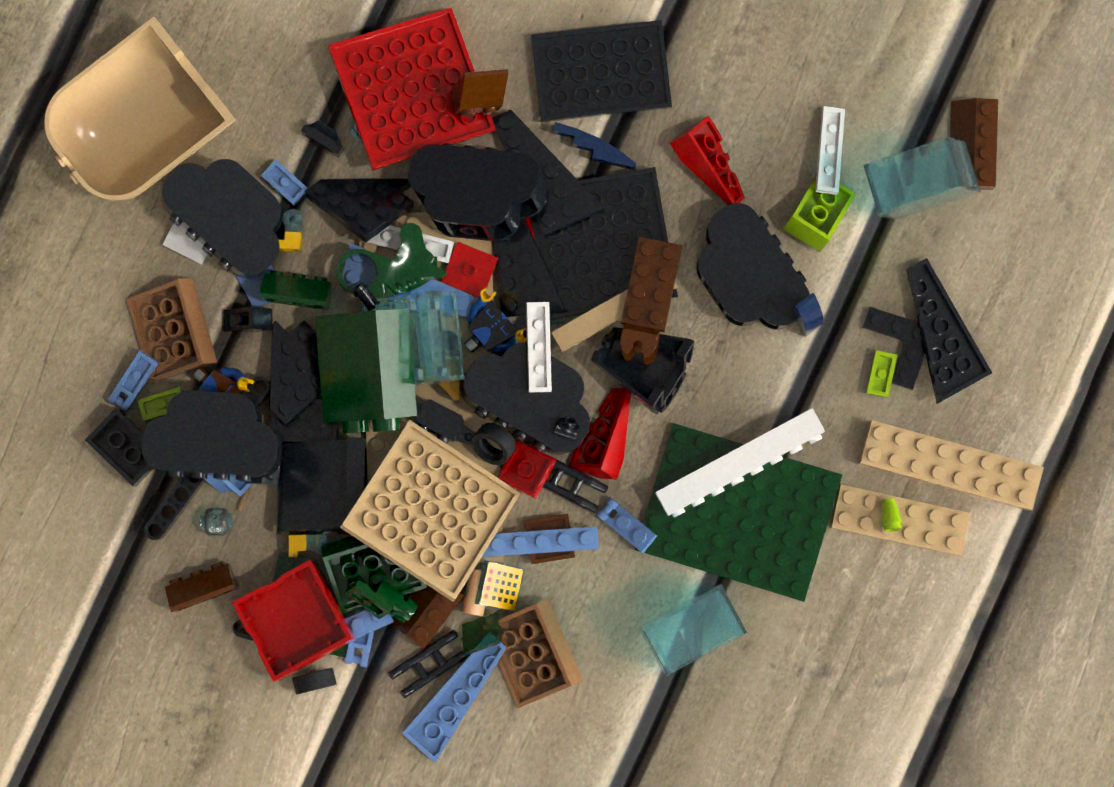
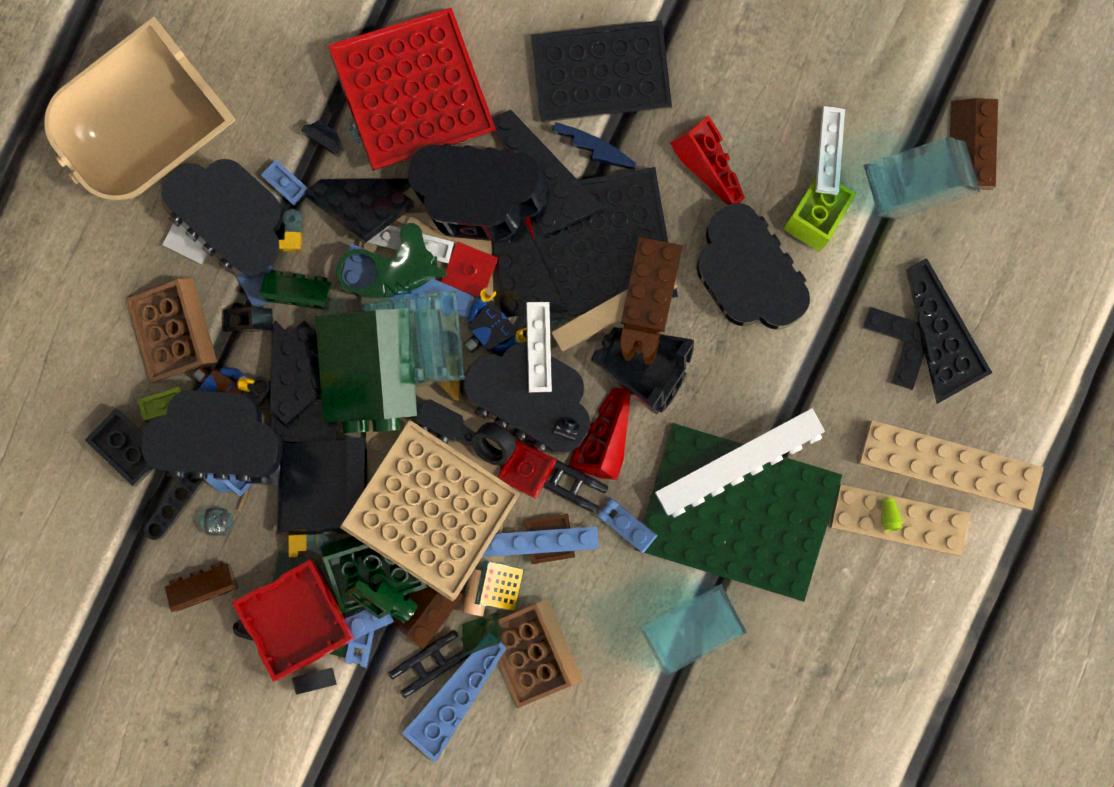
(133, 381): medium blue plate -> none
(365, 295): black pin -> none
(480, 92): reddish brown slope -> none
(808, 314): dark blue slope -> none
(881, 374): lime plate -> none

